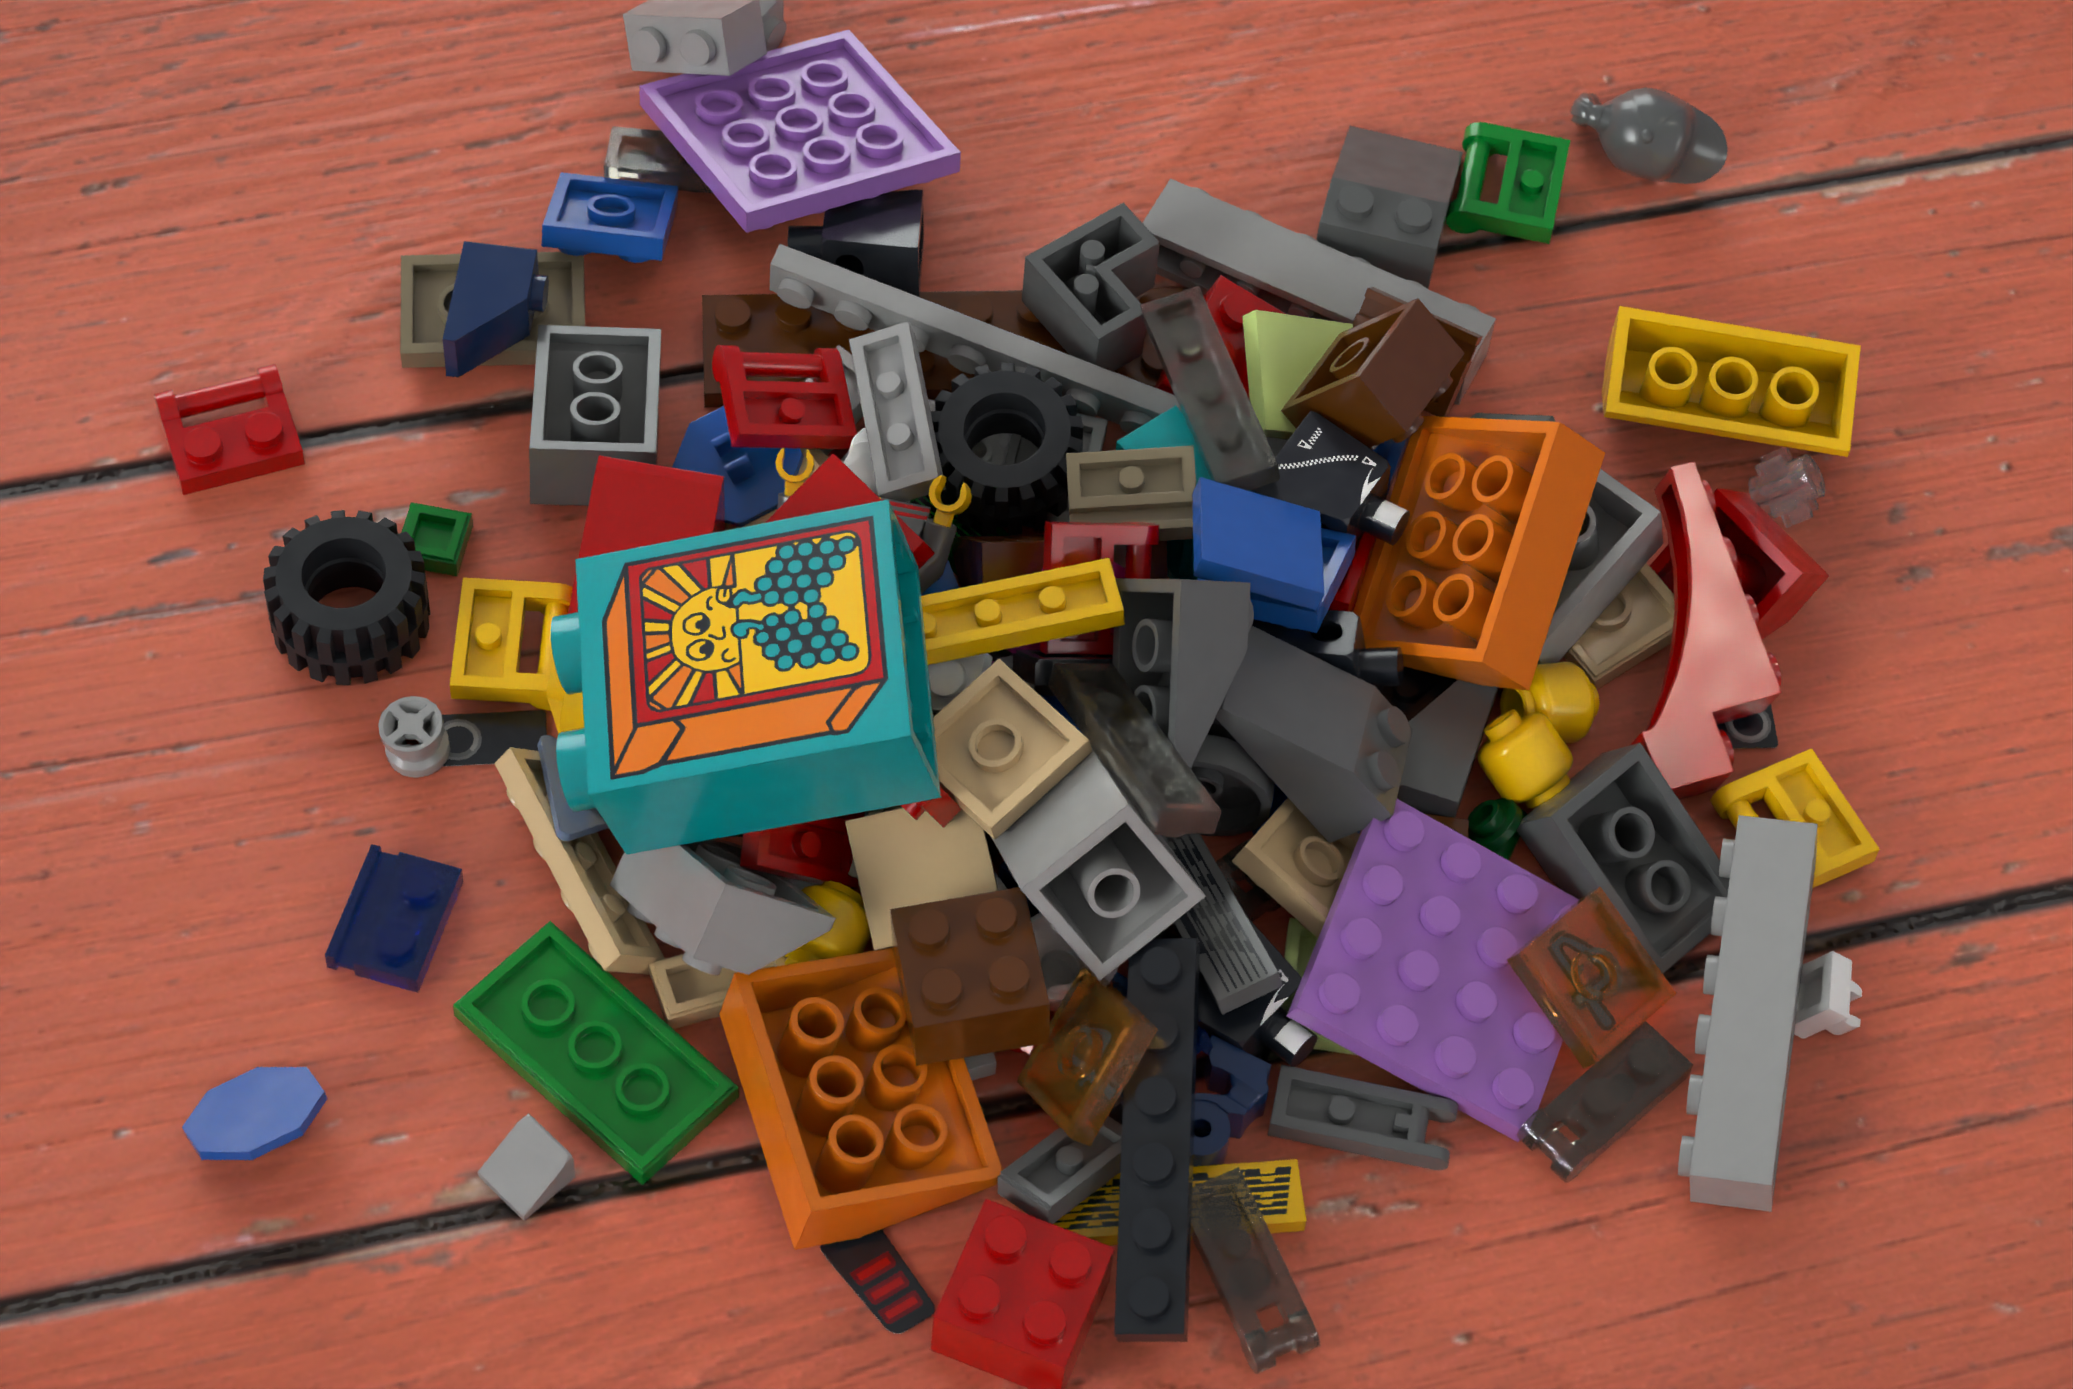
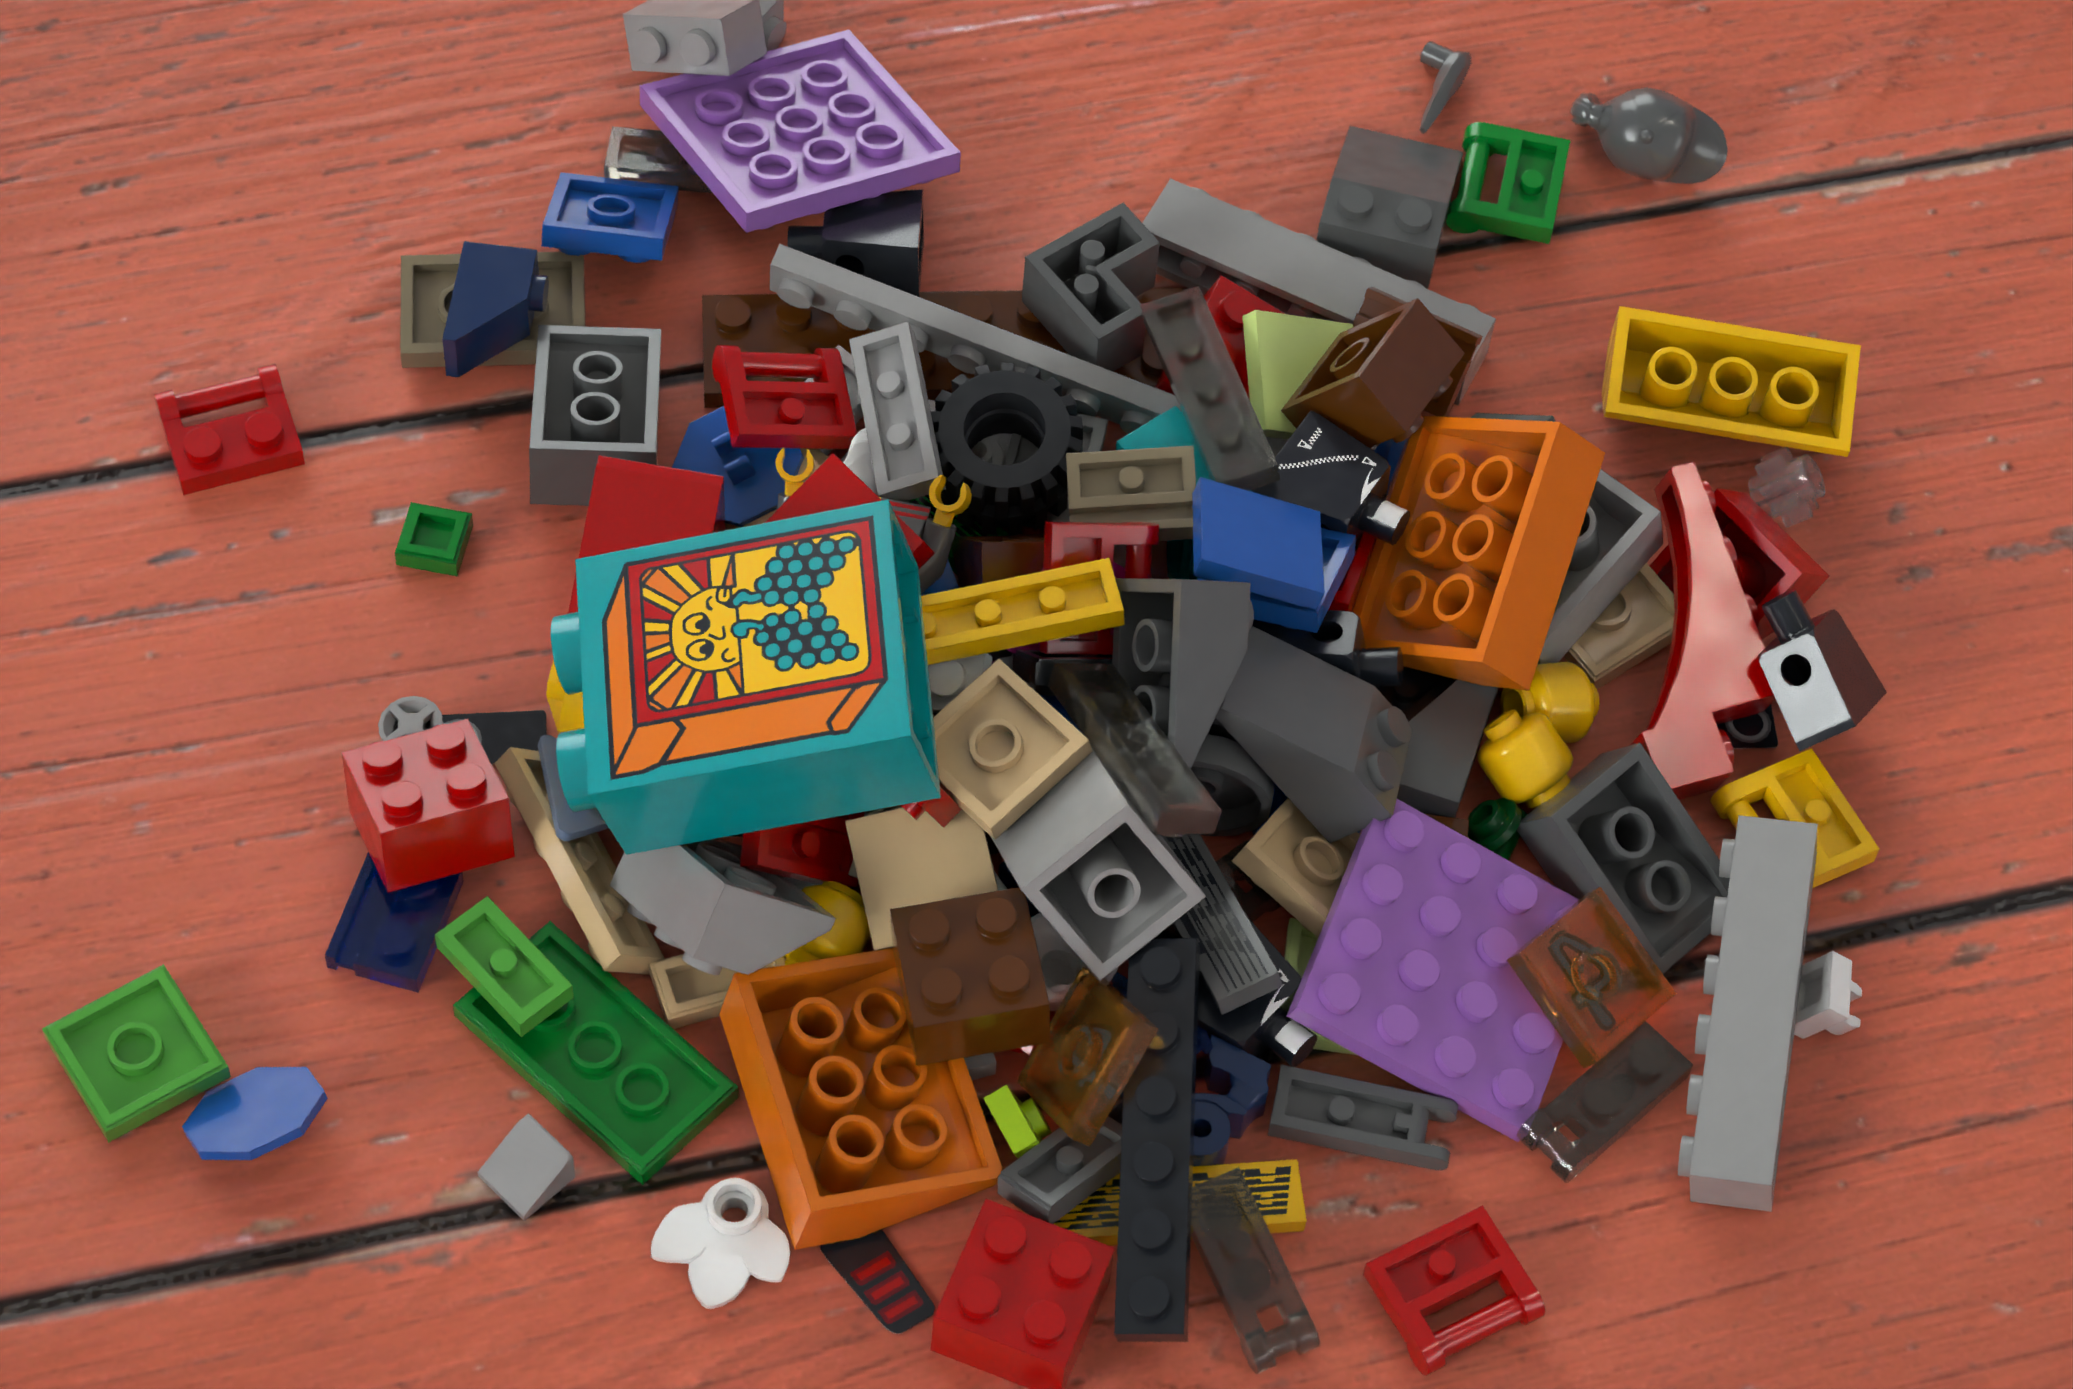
(136, 1053): none -> bright green plate
(339, 556): black tyre -> none
(428, 805): none -> red brick
(492, 635): yellow plate -> none
(504, 966): none -> bright green plate
(721, 1251): none -> white plate
(1019, 1122): none -> lime plate
(1443, 1270): none -> red plate
(1452, 72): none -> dark grey bar
(1816, 671): none -> torso

